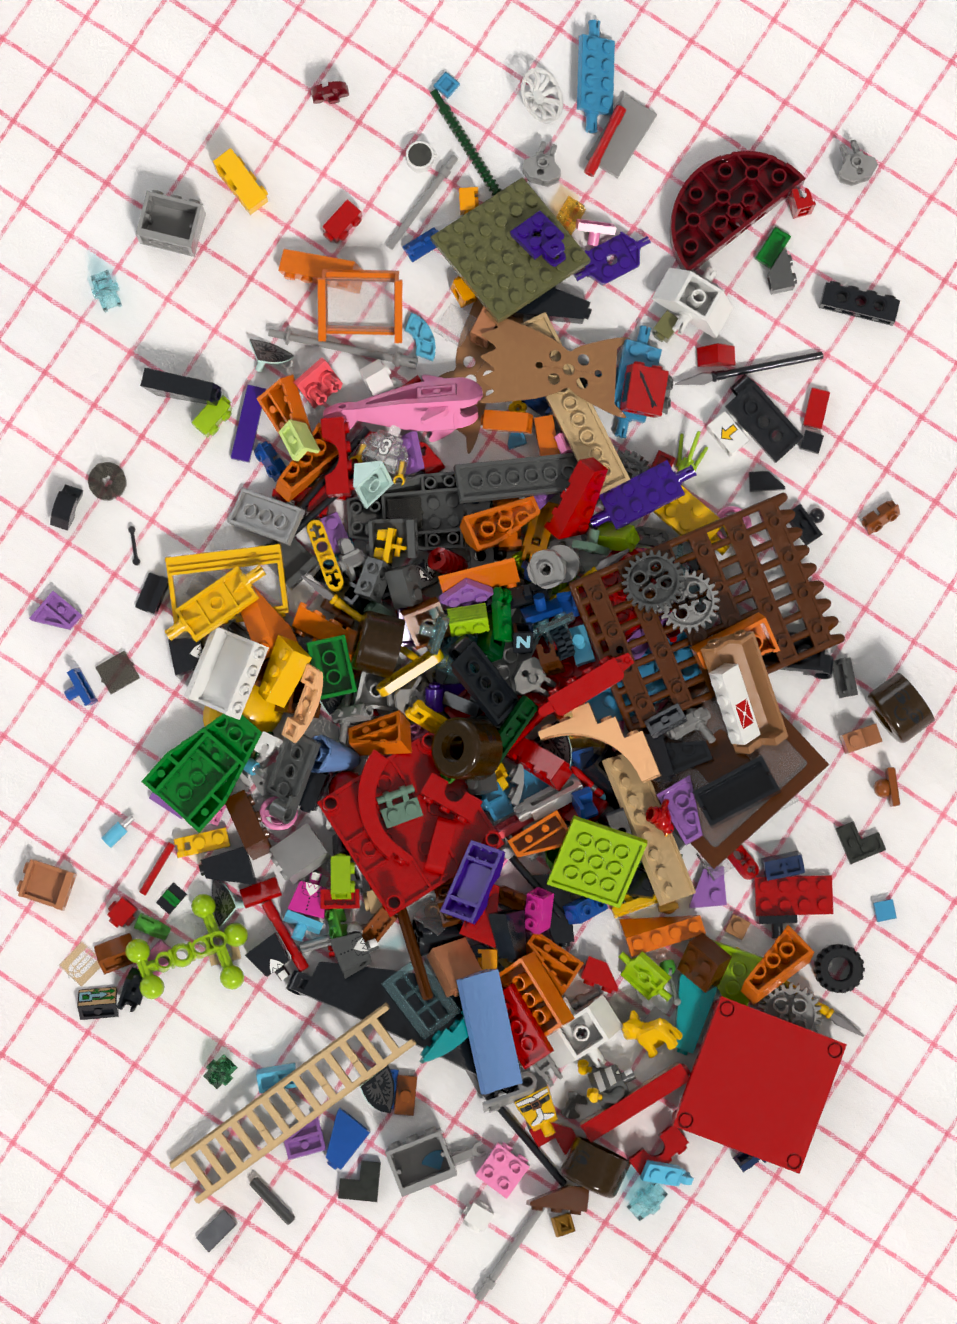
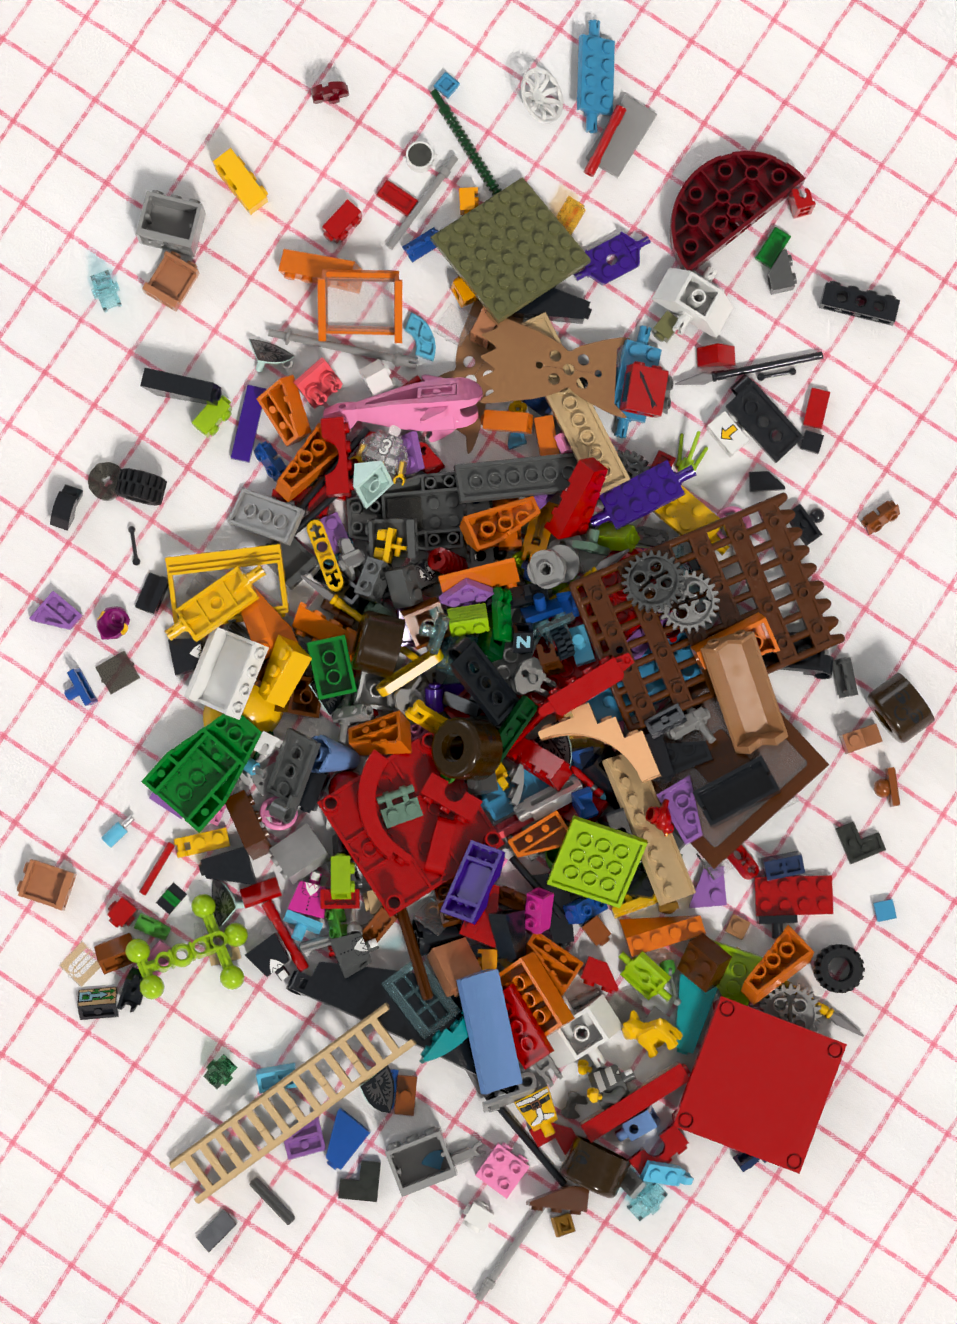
(112, 623): none -> magenta hair
(141, 486): none -> black tyre
(171, 280): none -> nougat panel
(298, 439): yellowish green panel -> none
(307, 704): light nougat slope -> none
(397, 198): none -> red tile
(543, 165): light grey hinge -> none
(547, 245): dark purple plate -> none
(594, 229): bright pink tile -> none
(596, 931): none -> dark orange brick
(632, 1184): none -> light grey tile
(645, 1121): none -> medium blue torso
(734, 704): white brick -> none
(761, 377): none -> black hinge
(855, 164): light grey hinge -> none

